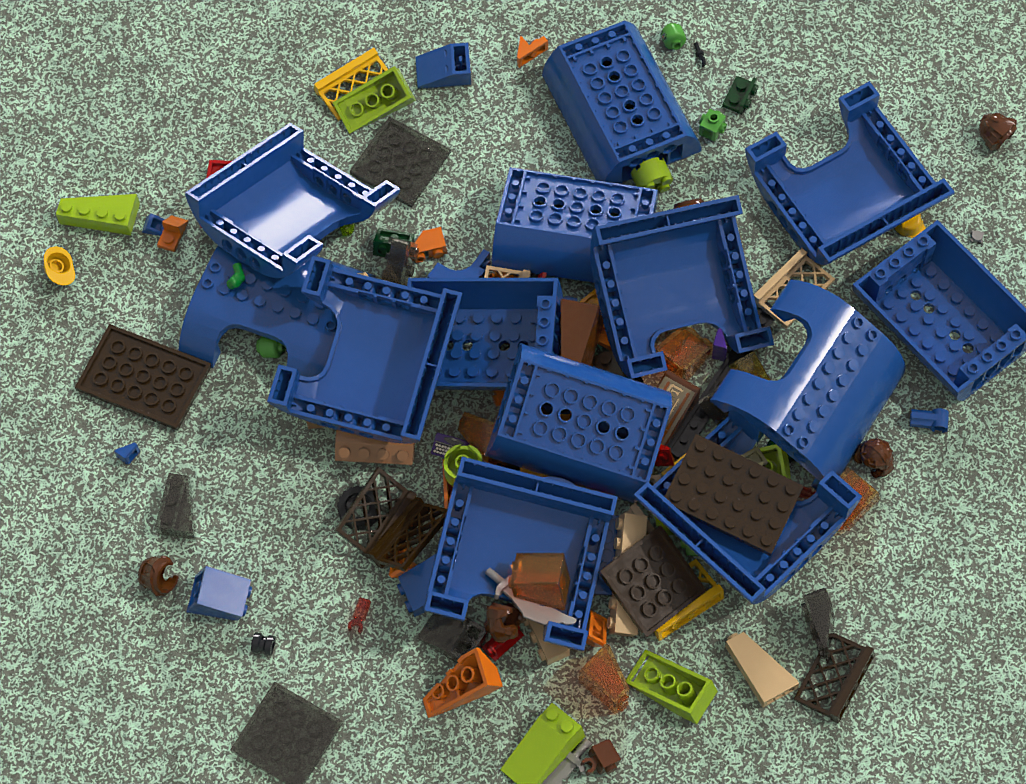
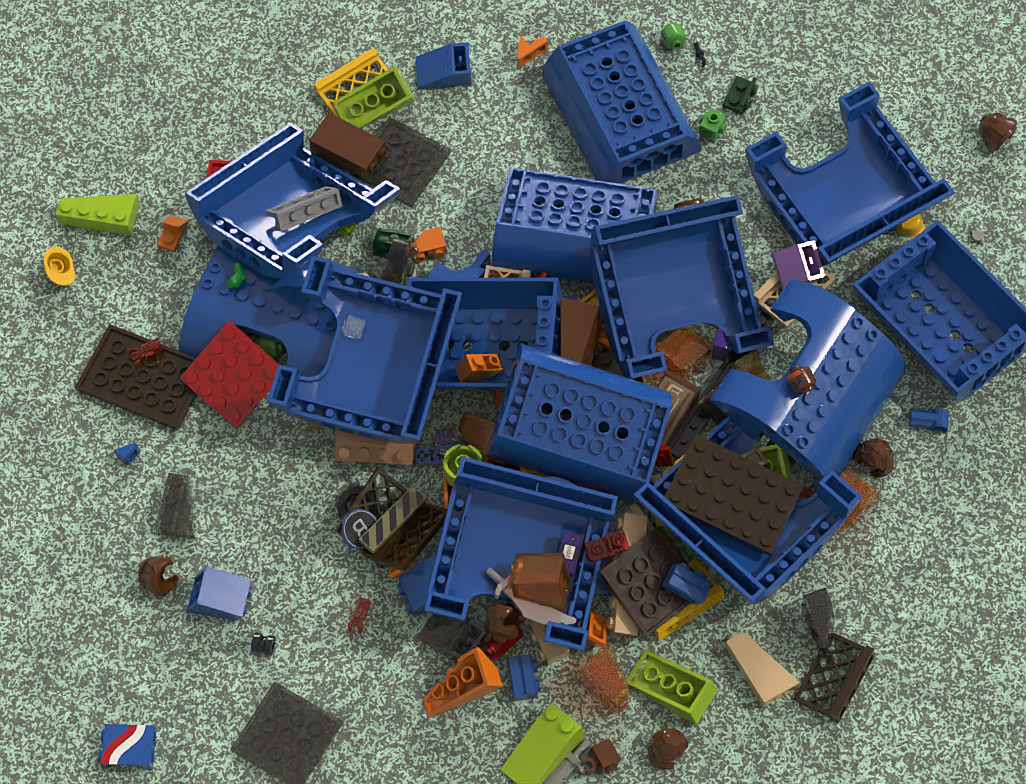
(128, 745): none -> panel
(146, 349): none -> clear red bar
(153, 225): blue slope -> none
(232, 374): none -> red plate
(305, 207): none -> light grey fence
(347, 146): none -> reddish brown slope
(353, 327): none -> clear plate
(355, 525): none -> black tile
(392, 520): none -> olive tile
(427, 450): none -> blue beam
(478, 367): none -> orange slope
(522, 677): none -> blue brick
(571, 547): none -> tile
(606, 546): none -> clear red slope
(653, 175): lime brick -> none
(666, 746): none -> reddish brown helmet
(687, 583): none -> blue brick
(799, 263): none -> medium lavender slope
(801, 379): none -> reddish brown head

